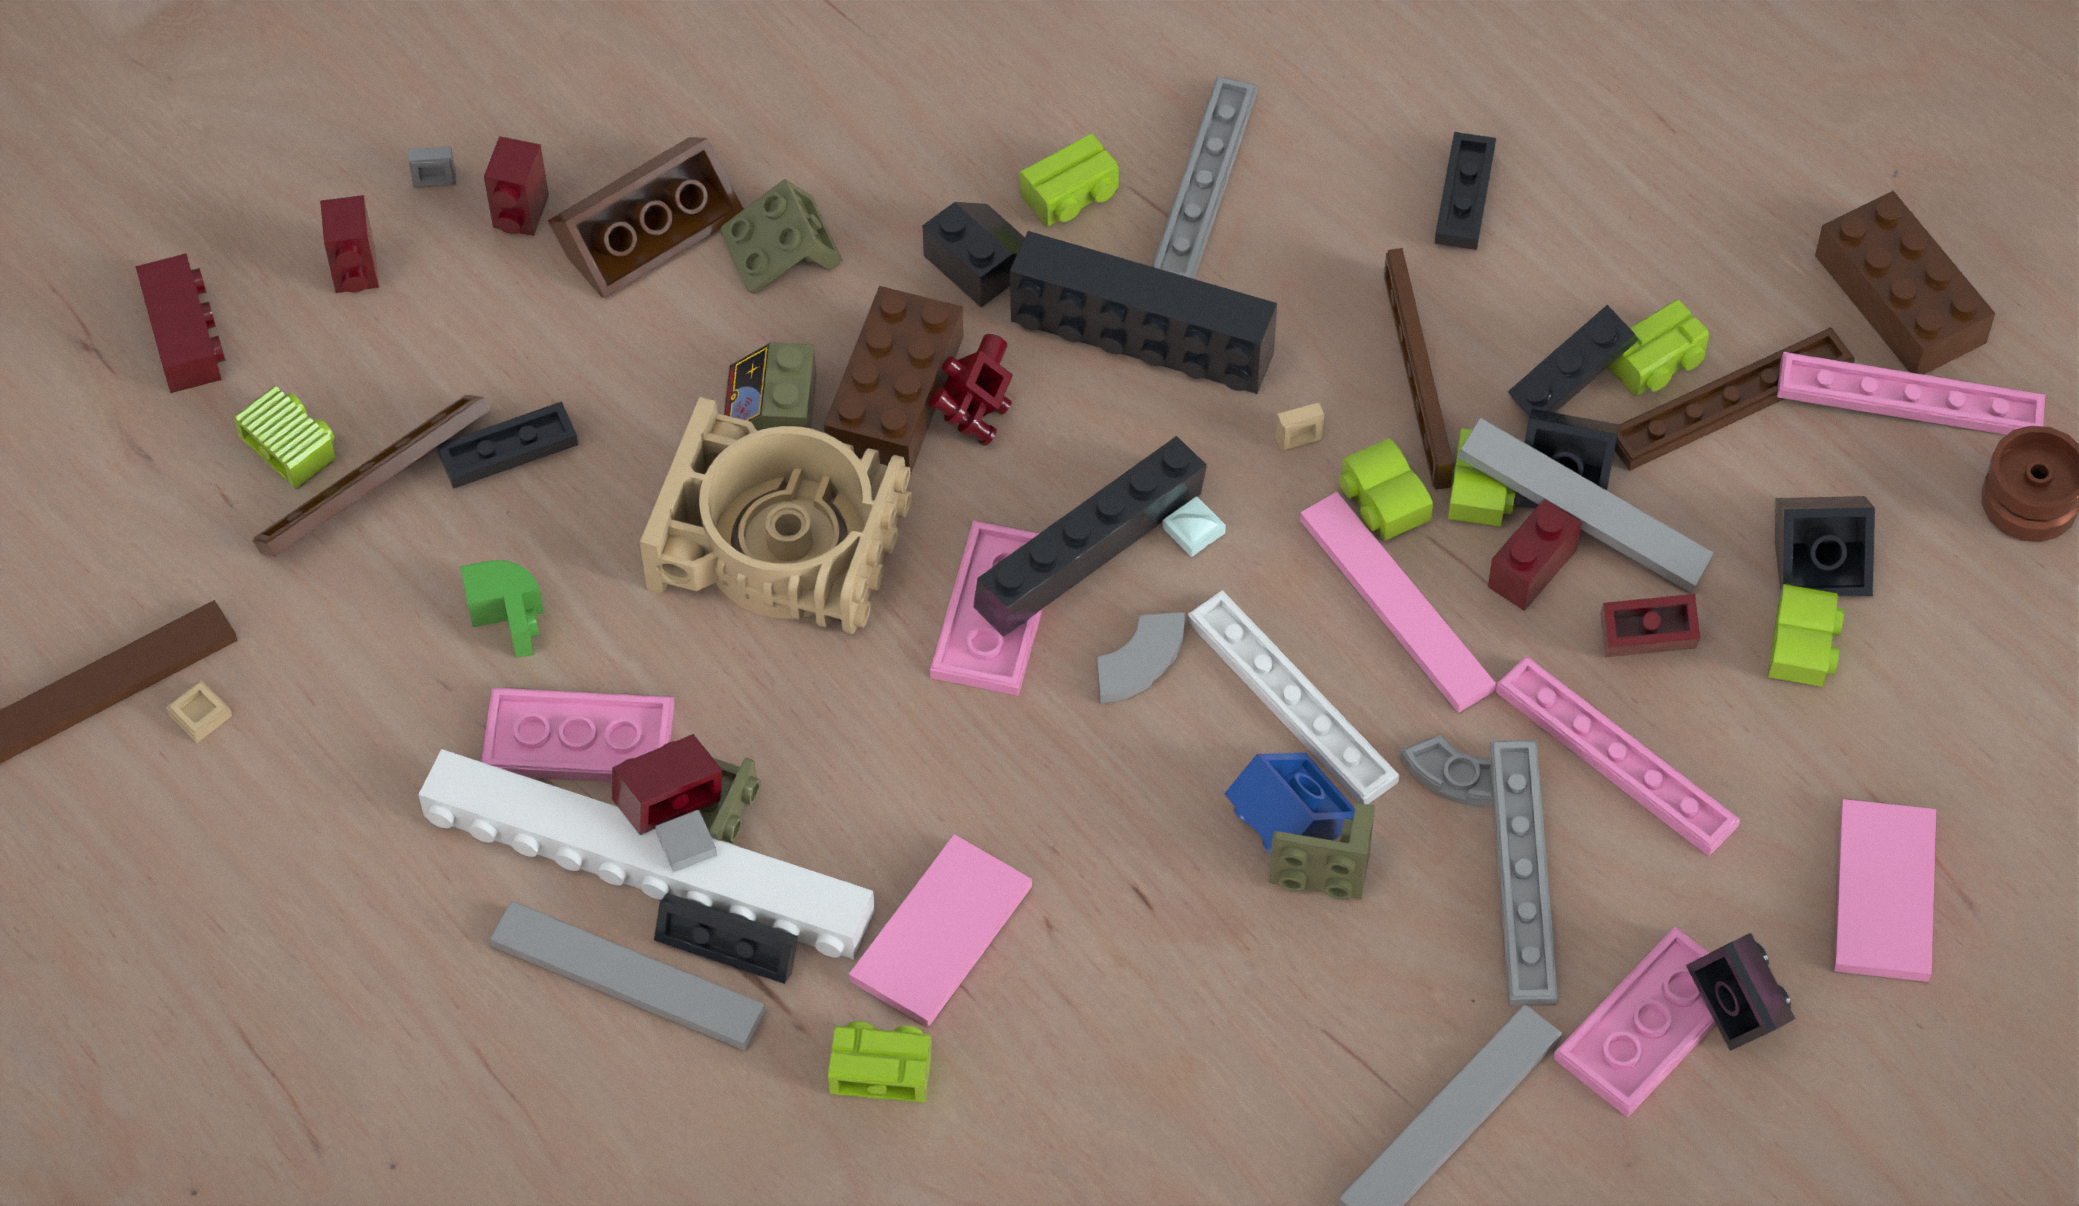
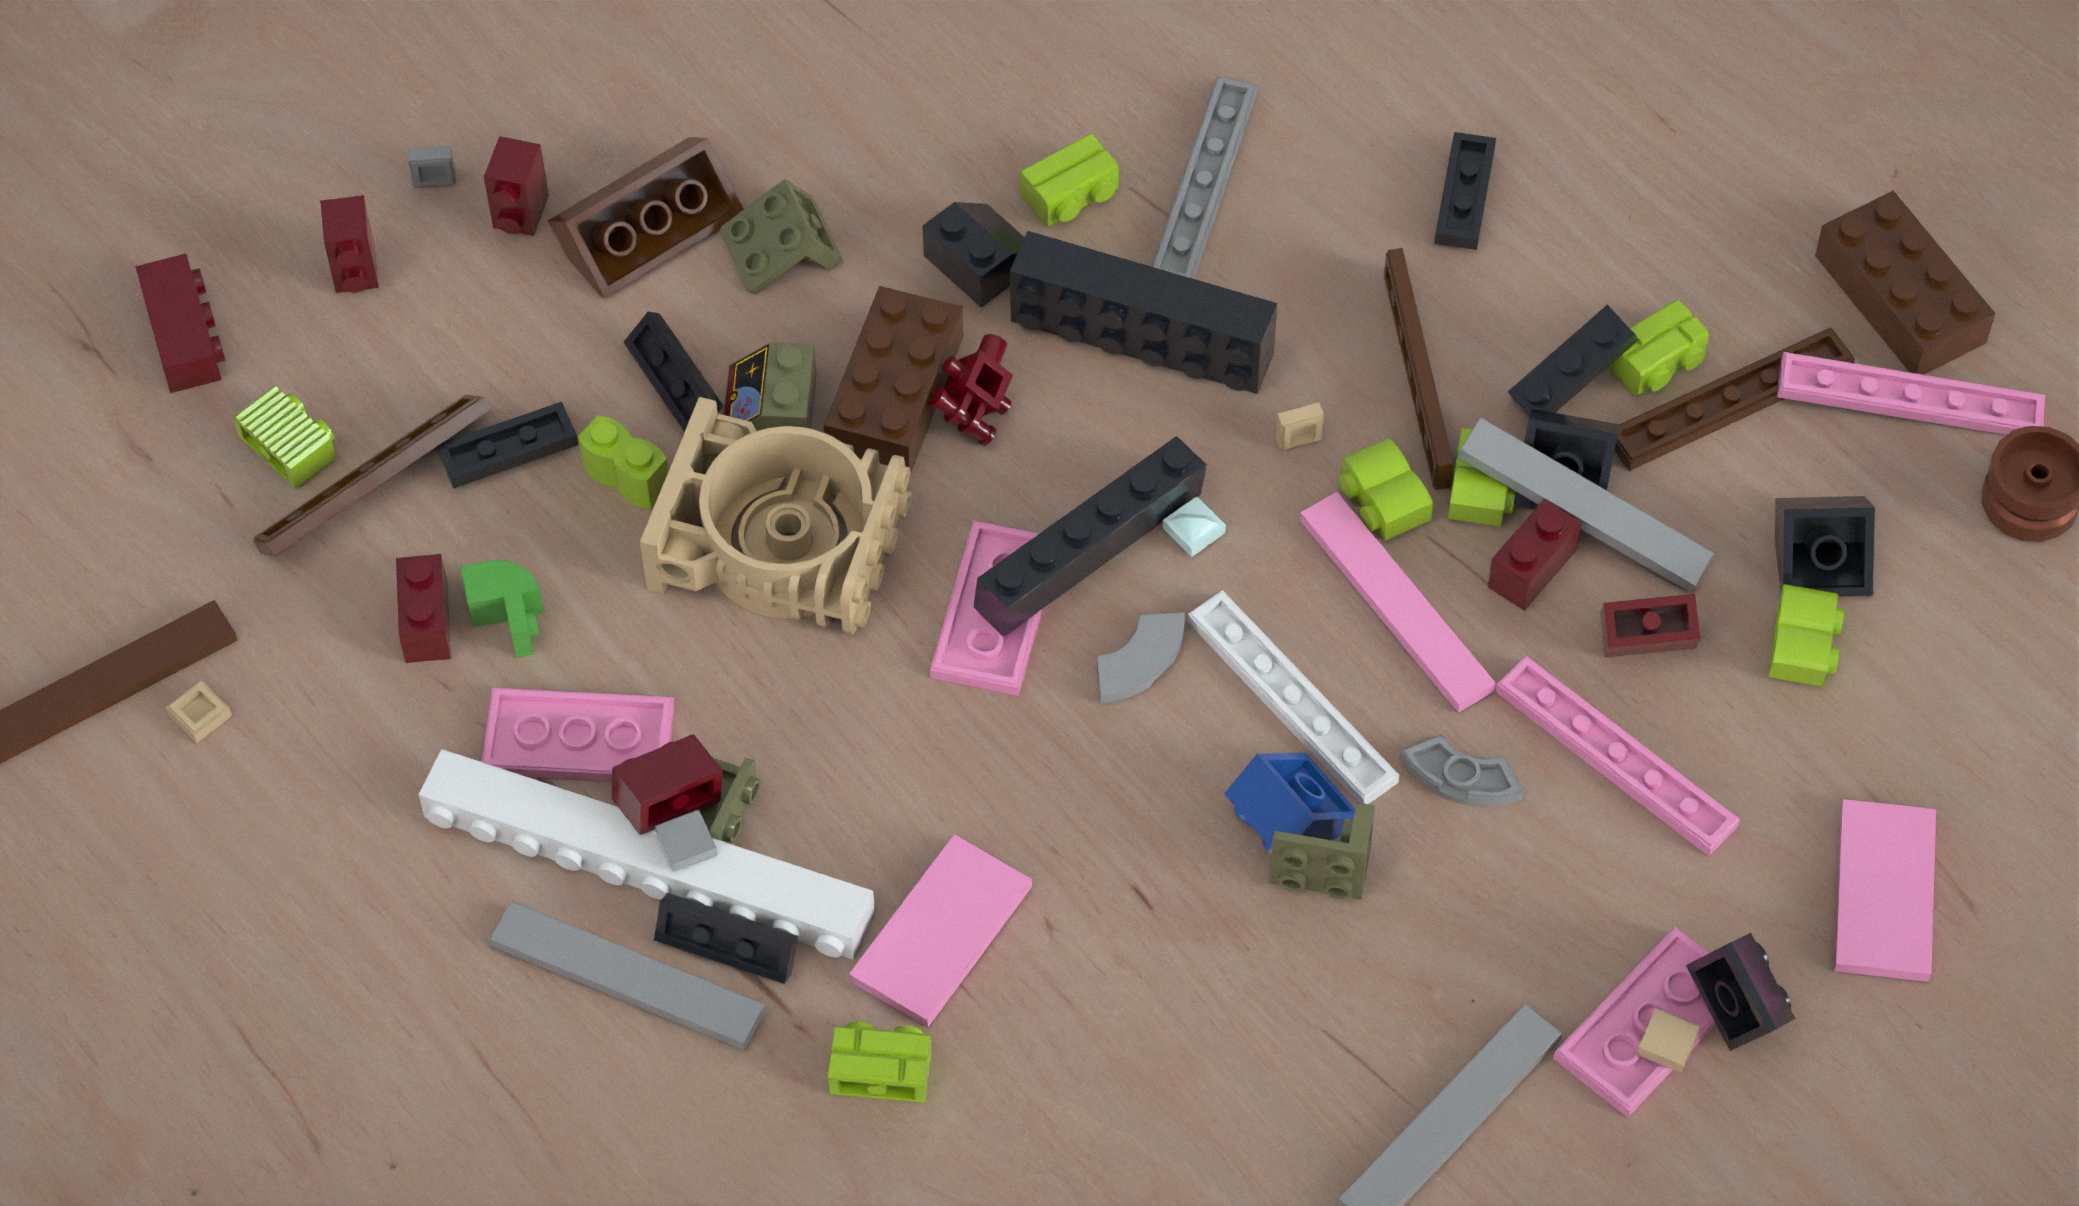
(423, 608): none -> dark red brick
(623, 461): none -> lime brick
(668, 367): none -> black plate
(1523, 873): light grey tile -> none
(1668, 1040): none -> tan tile

